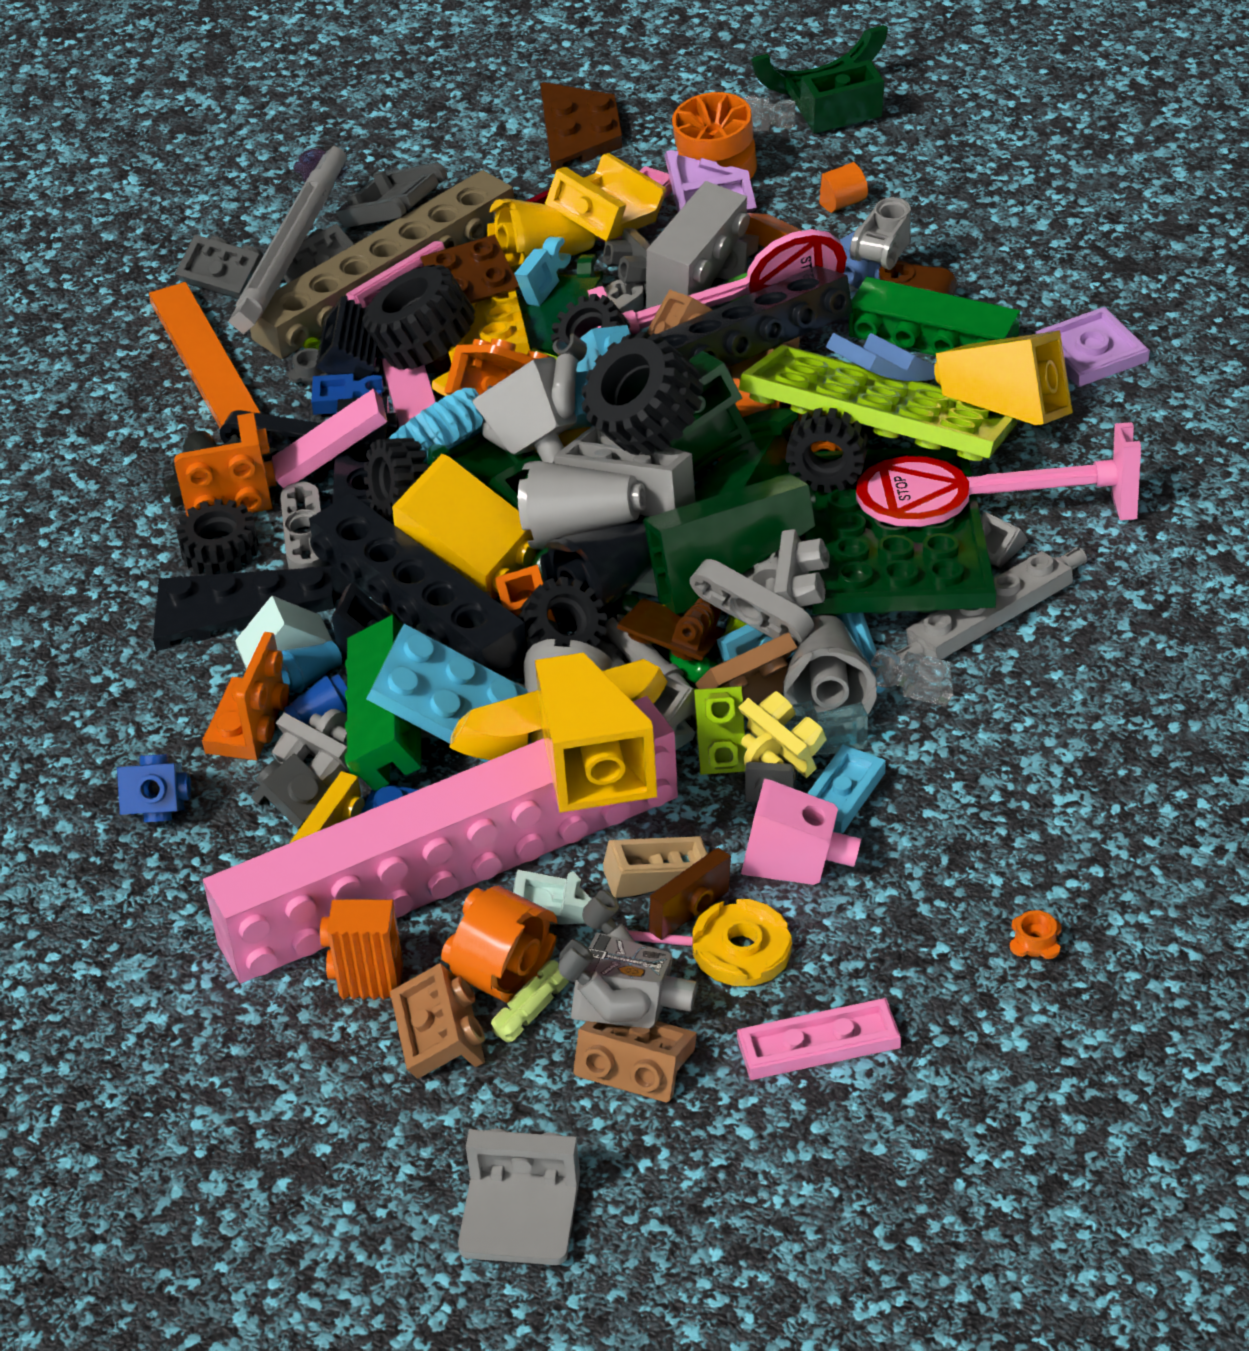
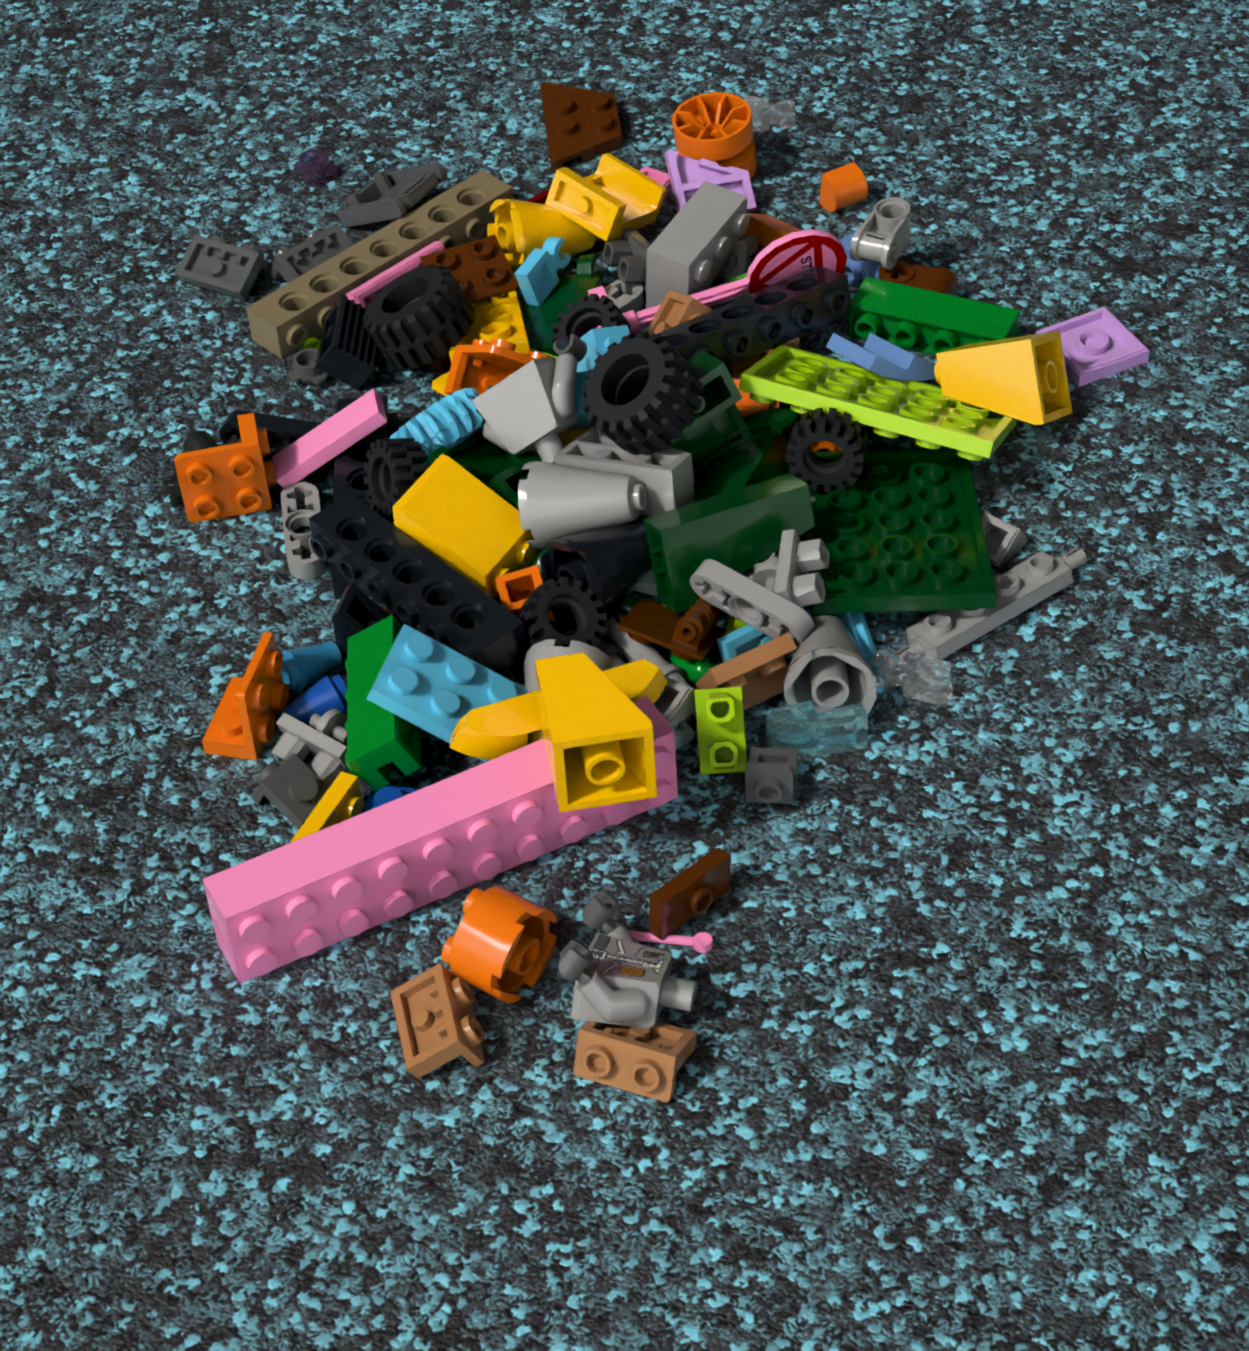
(137, 793): blue brick -> none
(201, 352): orange tile -> none
(213, 521): black tyre -> none
(218, 601): black wing -> none
(287, 240): light grey piece -> none
(291, 625): light aqua slope -> none
(330, 388): blue plate -> none
(363, 947): orange brick -> none
(408, 390): bright pink tile -> none
(519, 1196): light grey bracket -> none
(528, 1002): yellowish green axle -> none
(556, 894): light aqua slope -> none
(638, 864): tan slope -> none
(739, 964): yellow tile -> none
(767, 724): light yellow hips -> none
(795, 836): bright pink torso -> none
(818, 1038): bright pink tile -> none
(836, 92): dark green piece -> none
(848, 783): medium azure plate -> none
(931, 490): bright pink piece -> none
(1035, 935): orange plate -> none

